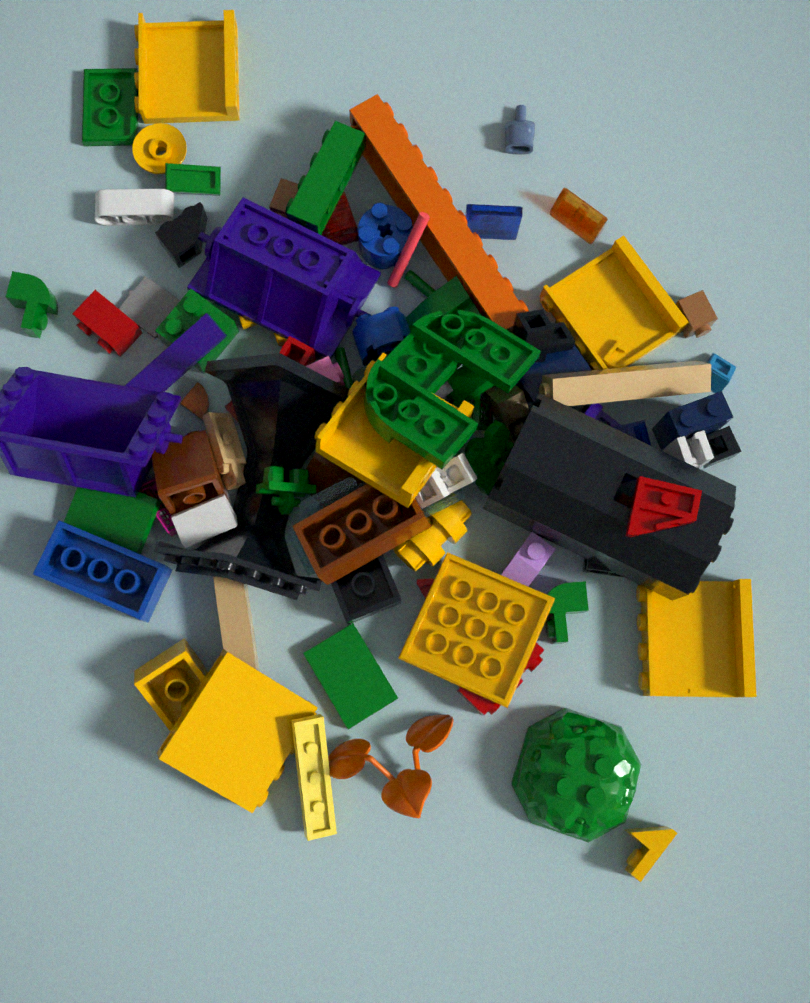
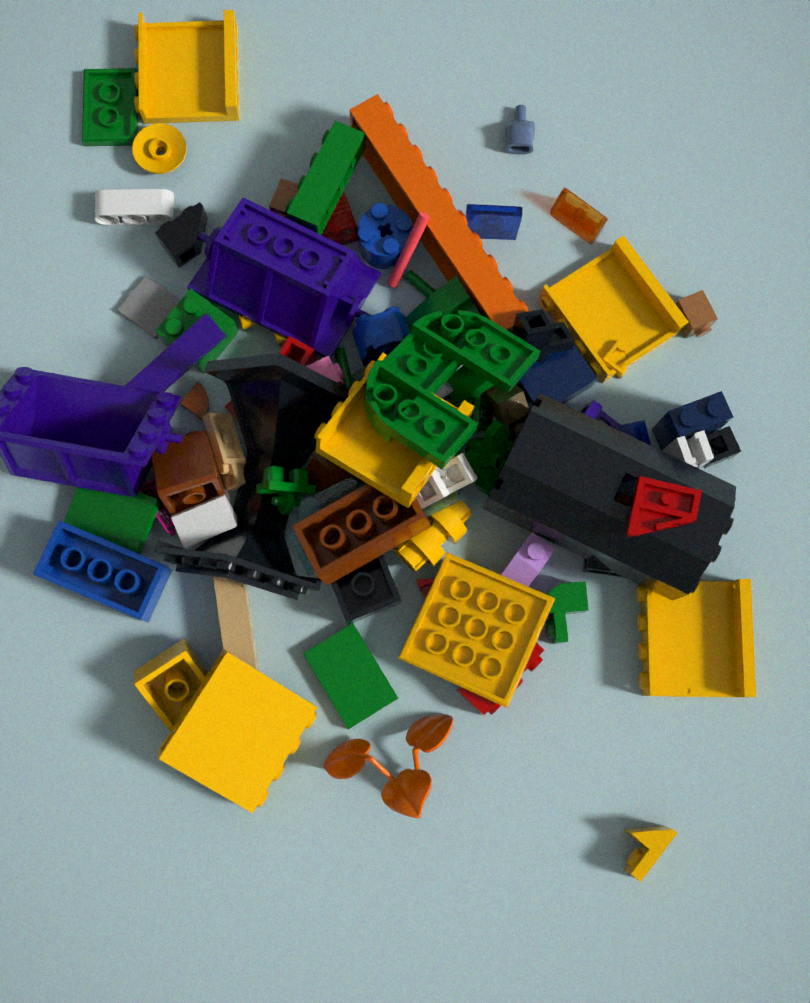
(35, 297): green brick -> none
(107, 323): red brick -> none
(193, 179): green tile -> none
(314, 777): light yellow plate -> none
(576, 774): green rock -> none
(627, 383): tan brick -> none
(720, 372): dark azure slope -> none

